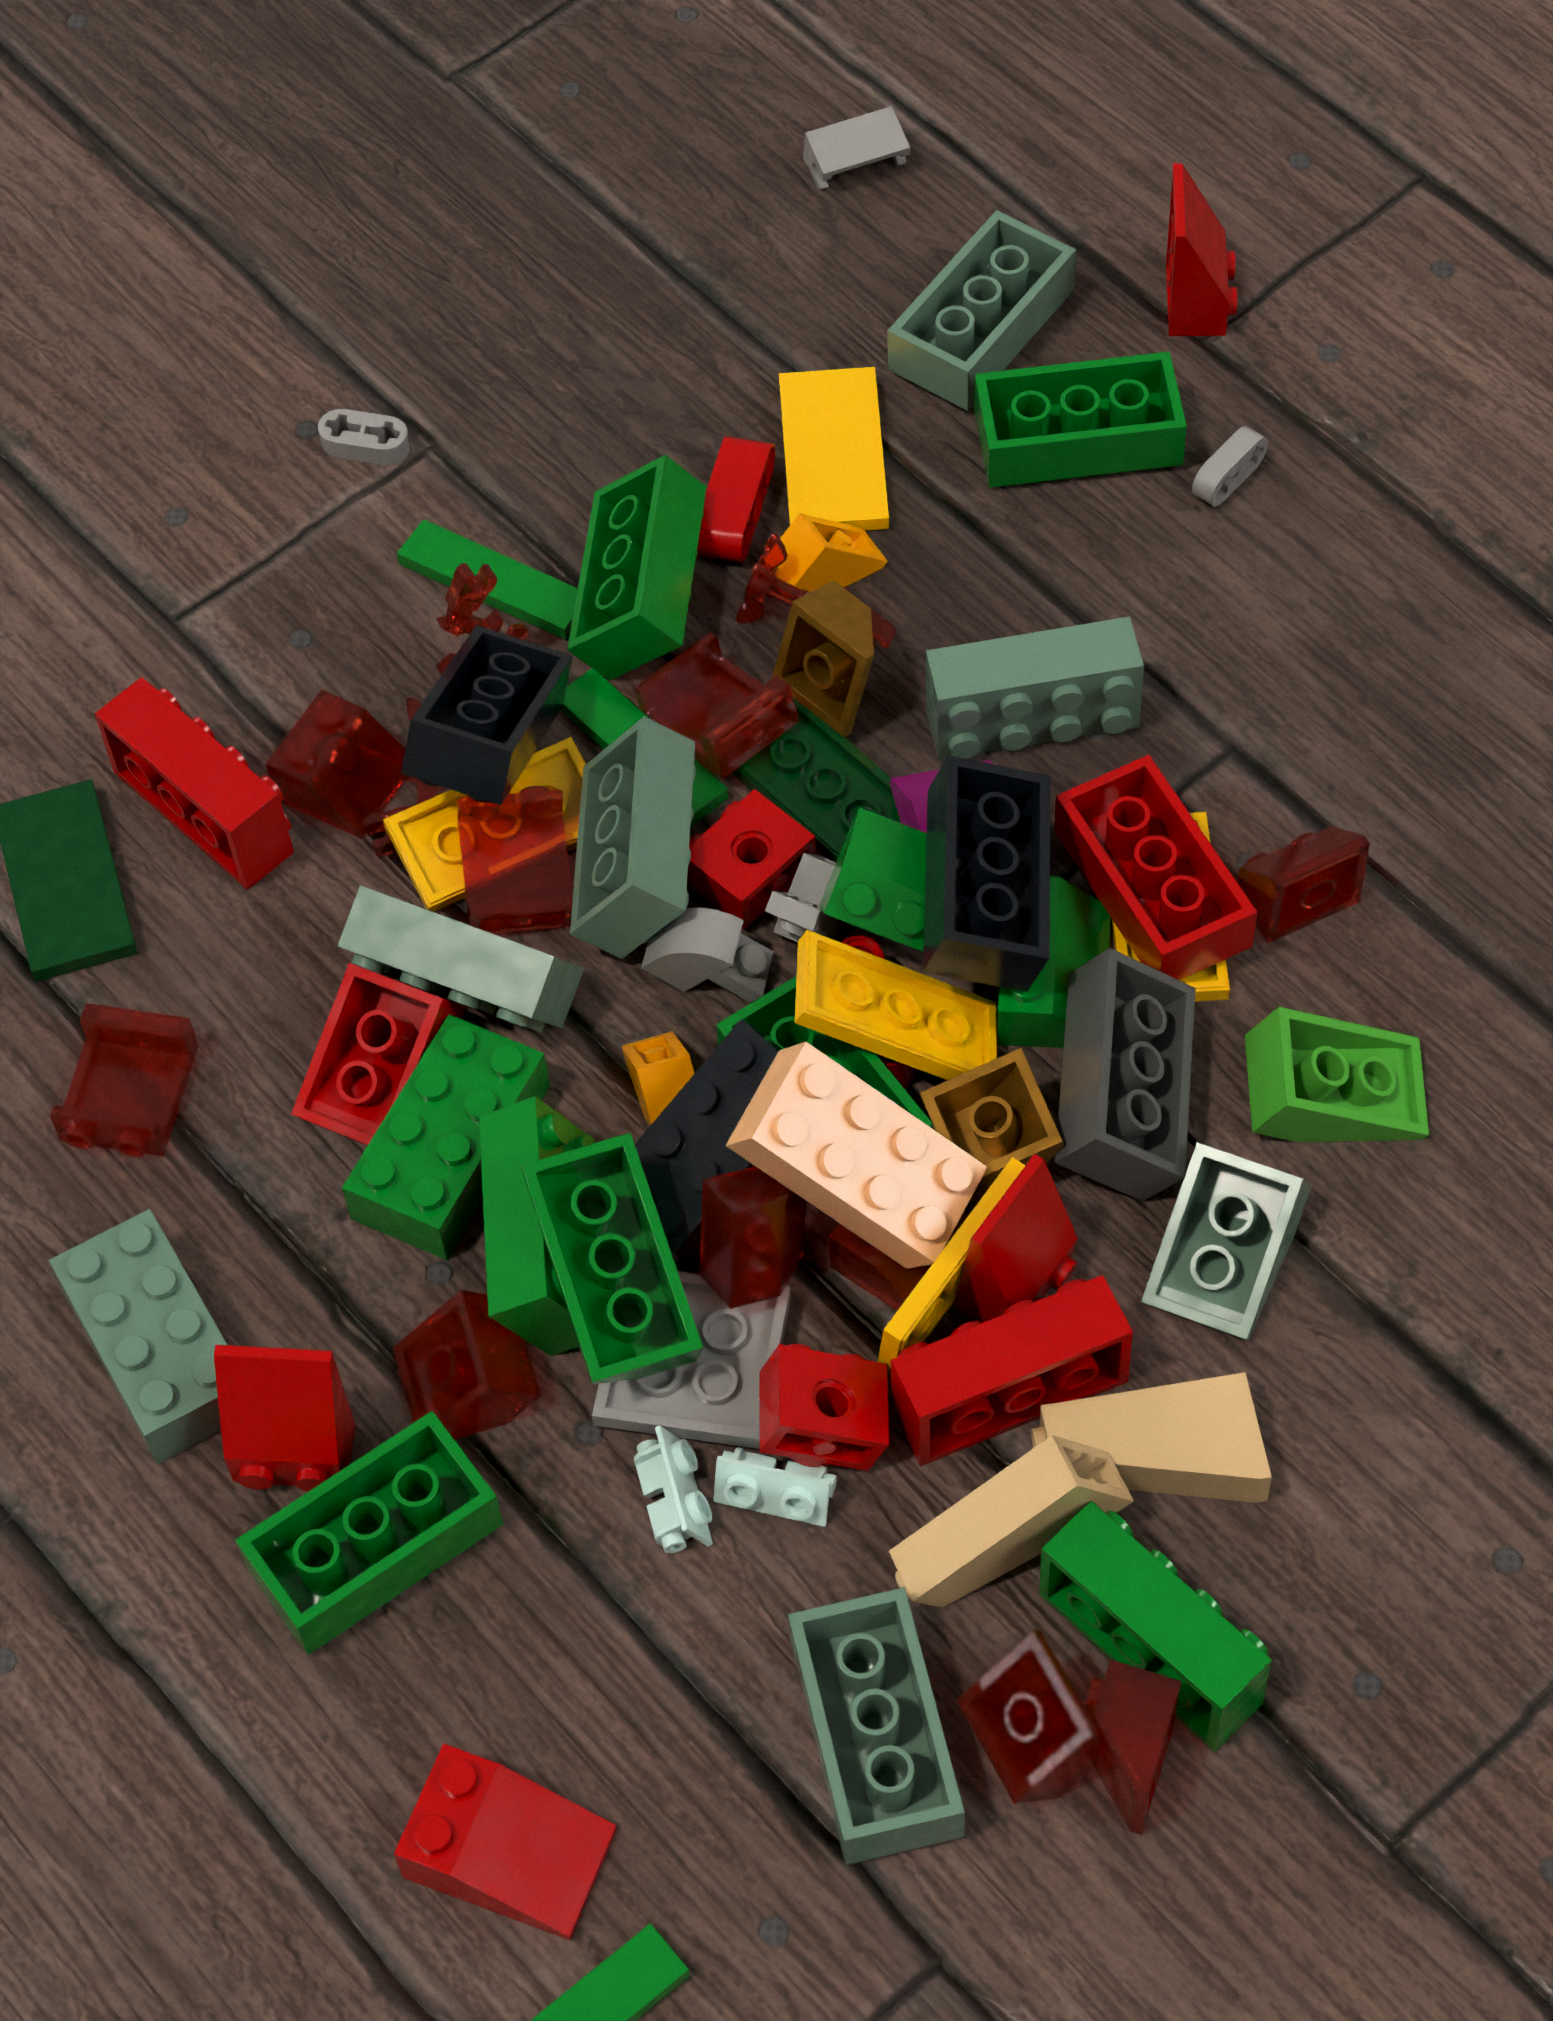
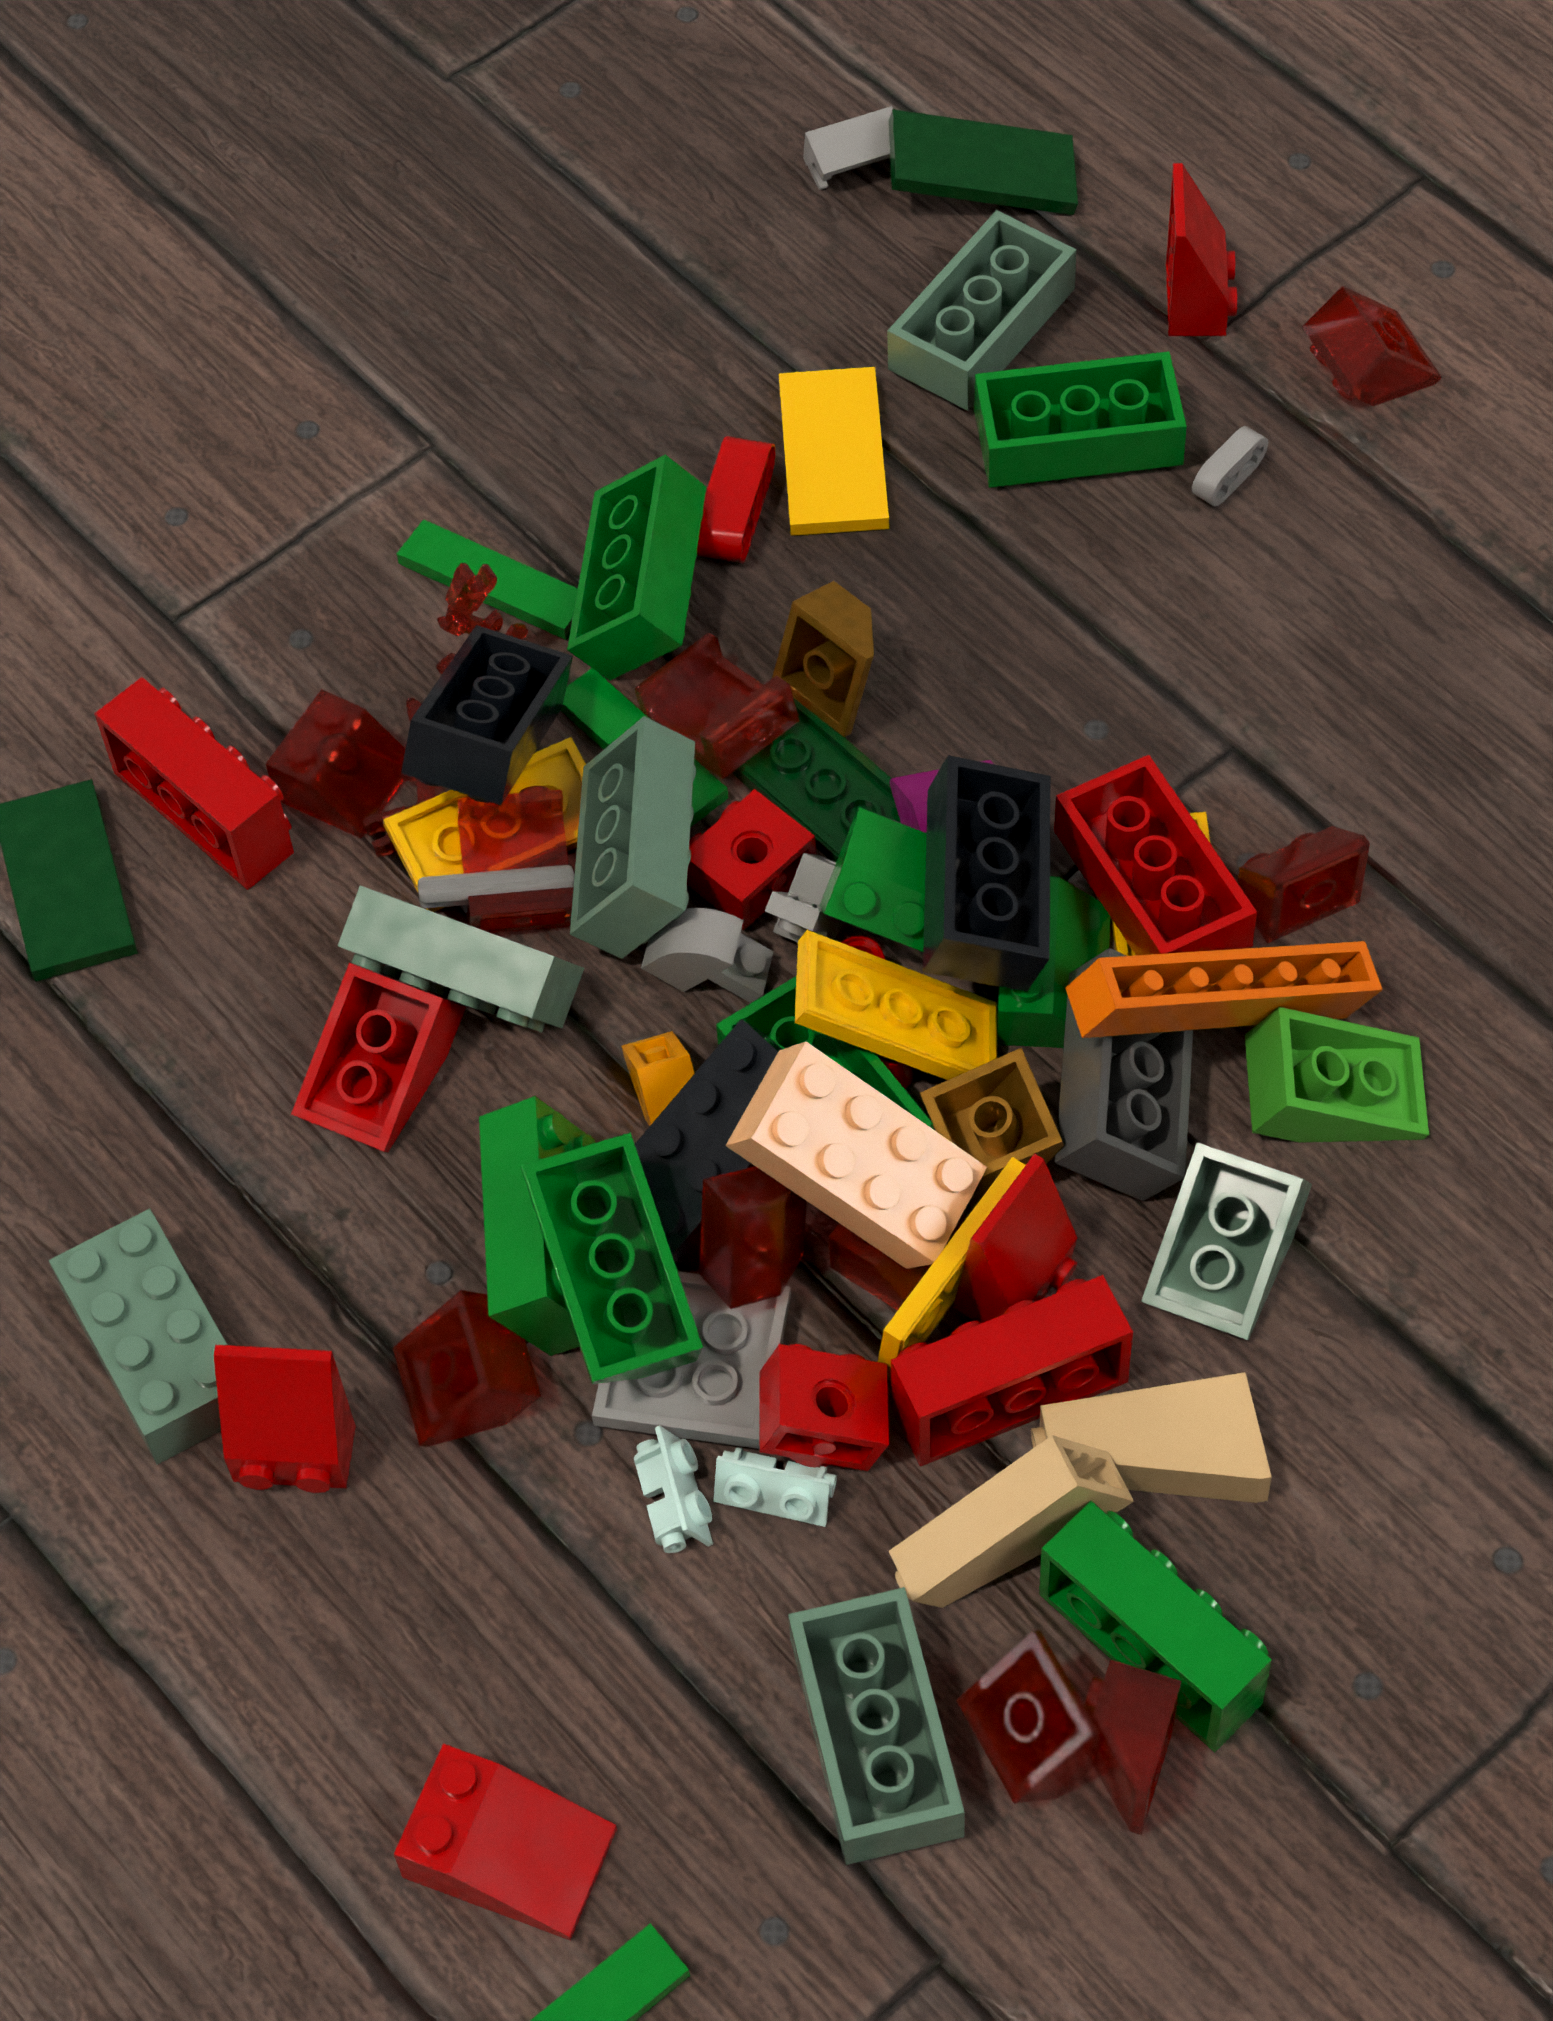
(127, 1081): clear red panel -> none
(364, 436): light grey beam -> none
(370, 1532): green brick -> none
(425, 1159): green brick -> none
(455, 888): none -> light grey axle
(765, 584): clear red piece -> none
(827, 552): light orange slope -> none
(982, 162): none -> dark green tile
(1034, 688): sand green brick -> none
(1220, 987): none -> orange brick
(1368, 349): none -> clear red slope

